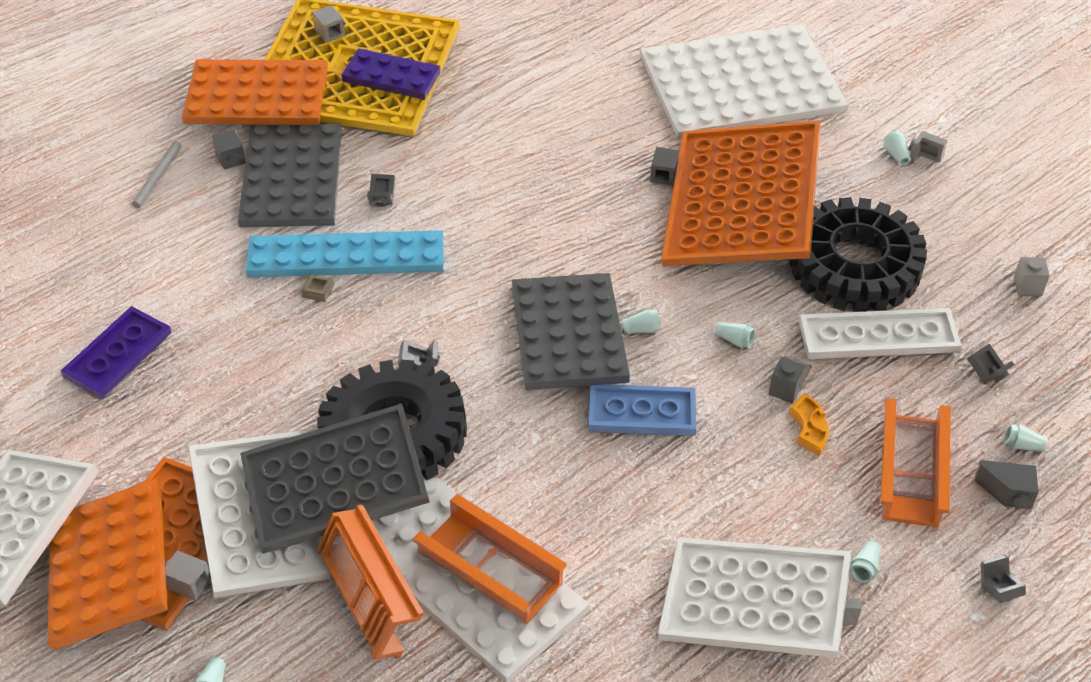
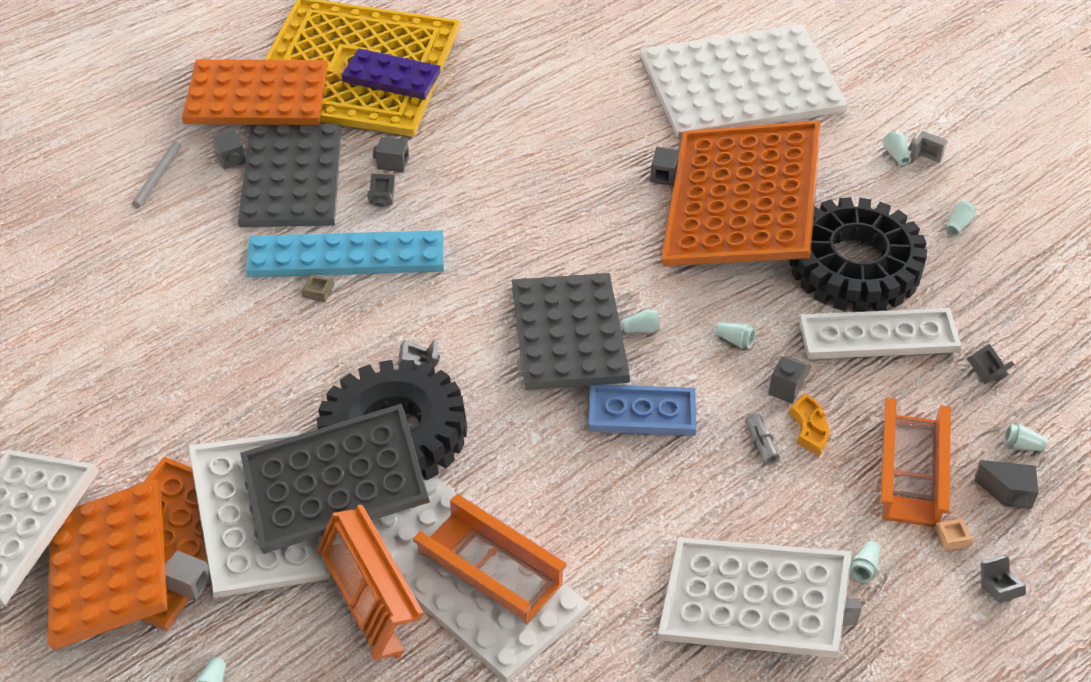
(116, 352): dark purple plate -> none
(328, 23): light grey brick -> none
(391, 154): none -> dark grey brick
(762, 439): none -> light grey pin
(953, 534): none -> light nougat tile
(960, 217): none -> light aqua cone
(1031, 276): light grey brick -> none

